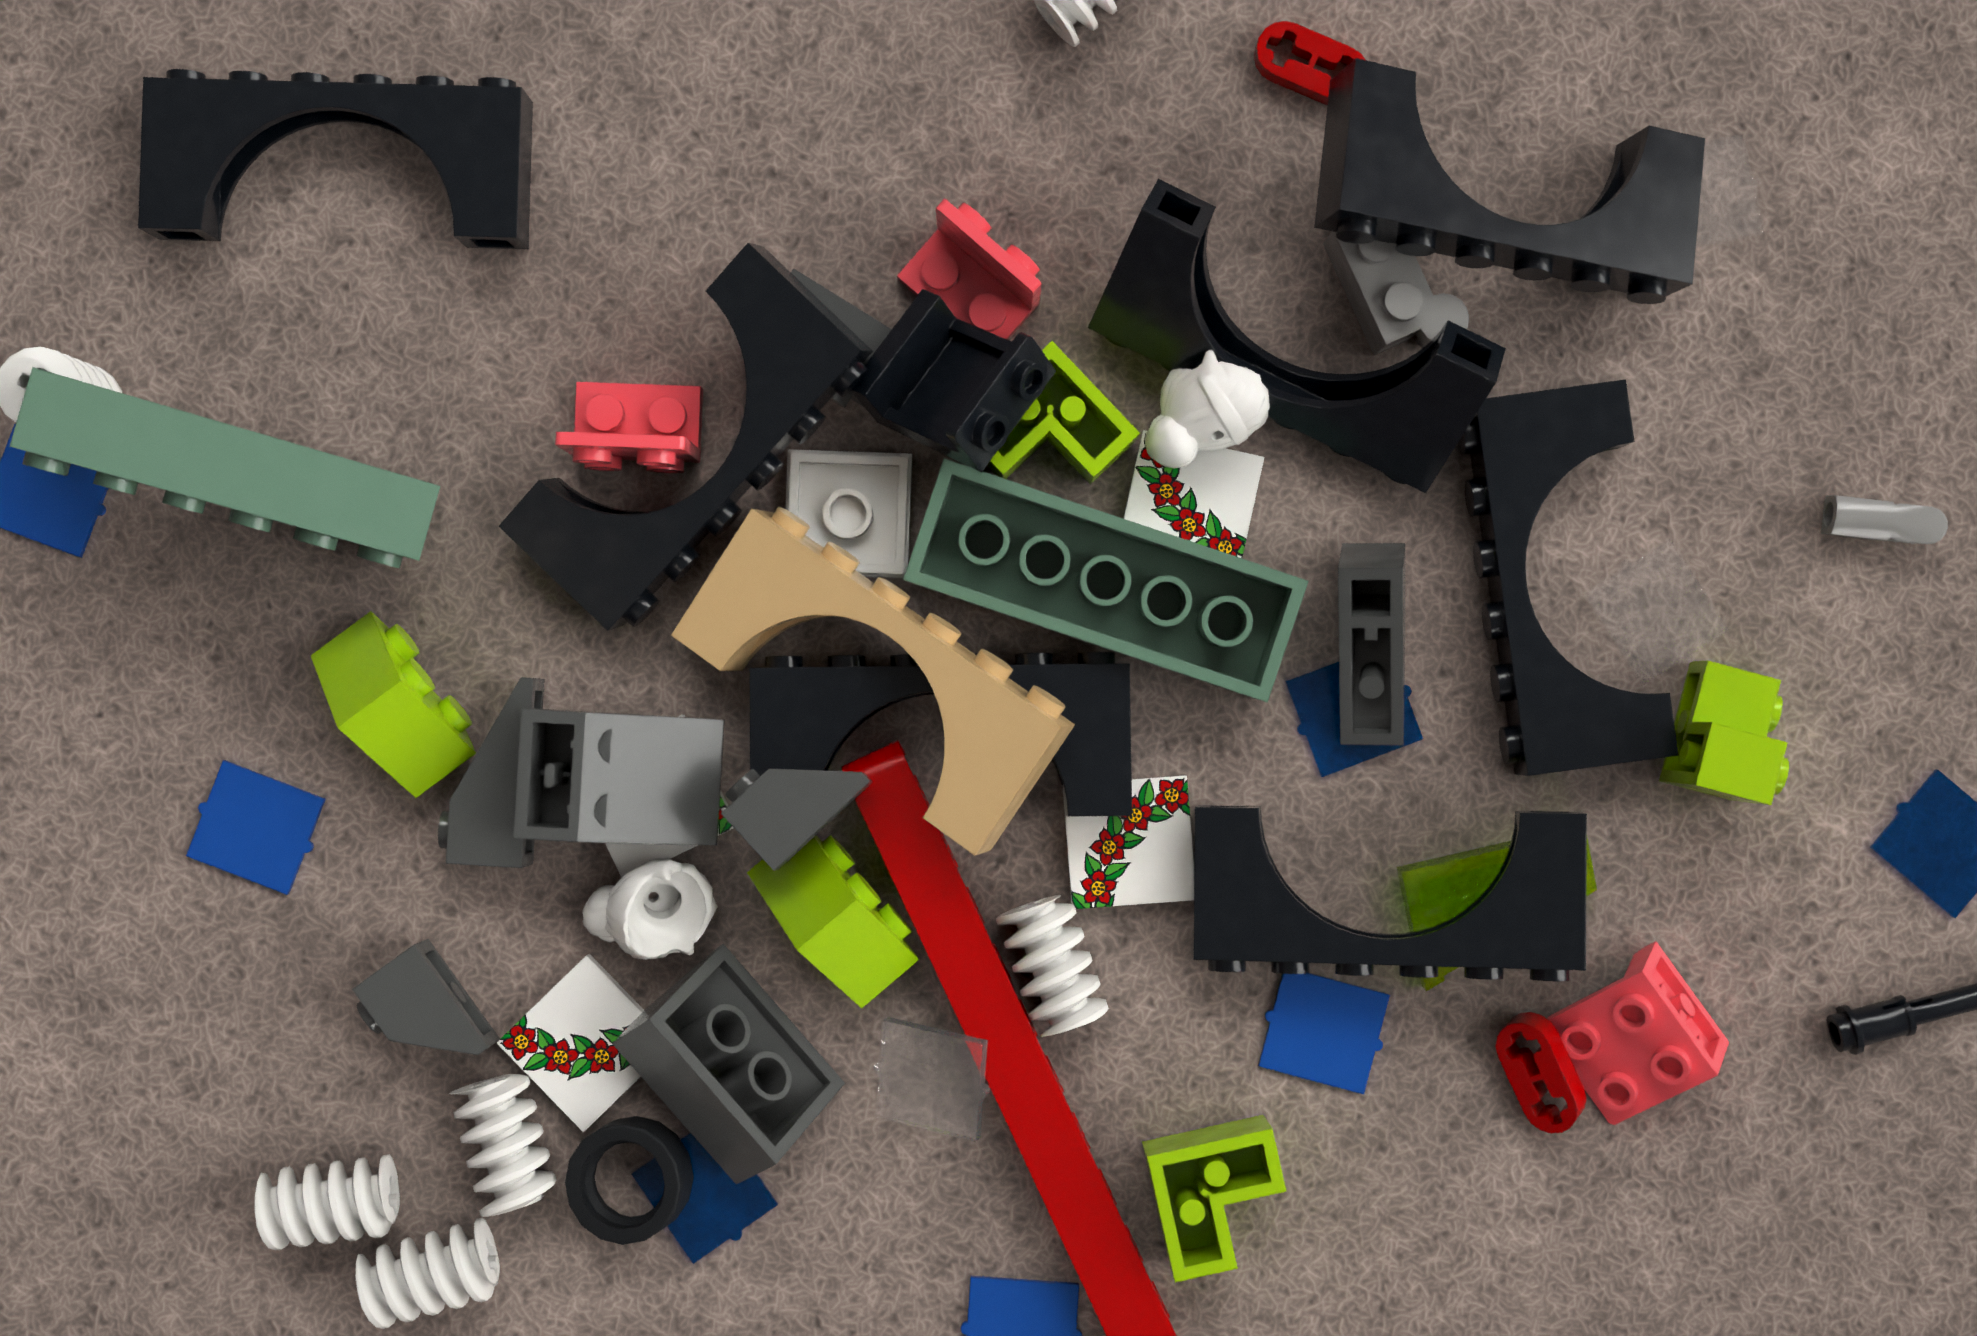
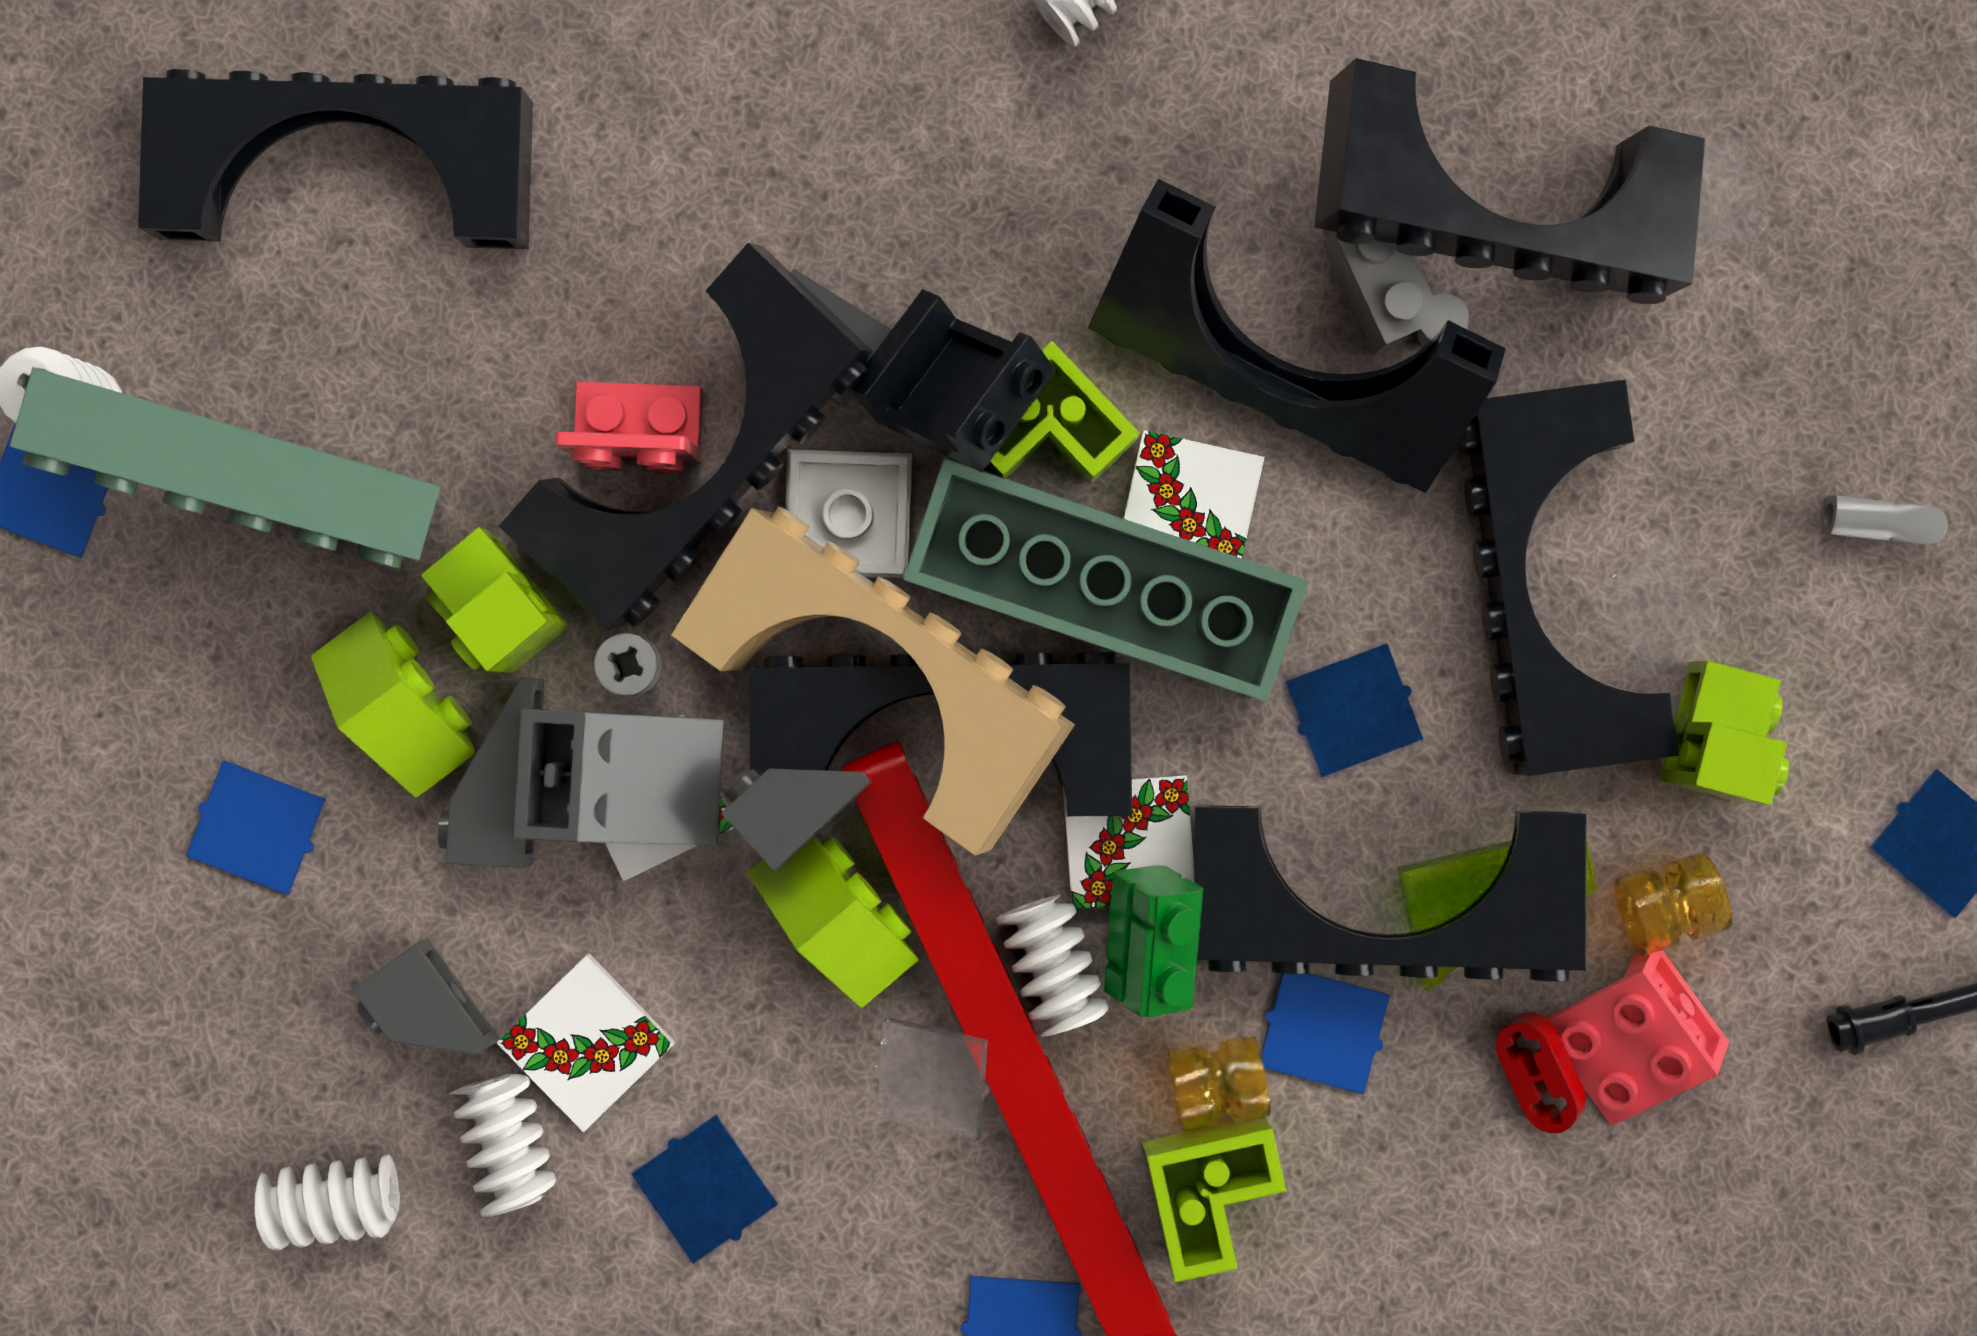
(428, 1278): white piece -> none
(491, 604): none -> lime brick
(589, 1205): black tyre -> none
(624, 912): white piece -> none
(639, 669): none -> light grey wheel
(730, 1065): dark grey slope -> none
(974, 273): coral bracket -> none
(1153, 940): none -> green brick
(1206, 411): white piece -> none
(1219, 1083): none -> clear yellow wheel
(1306, 45): red beam -> none
(1371, 643): dark grey slope -> none
(1679, 901): none -> clear yellow wheel

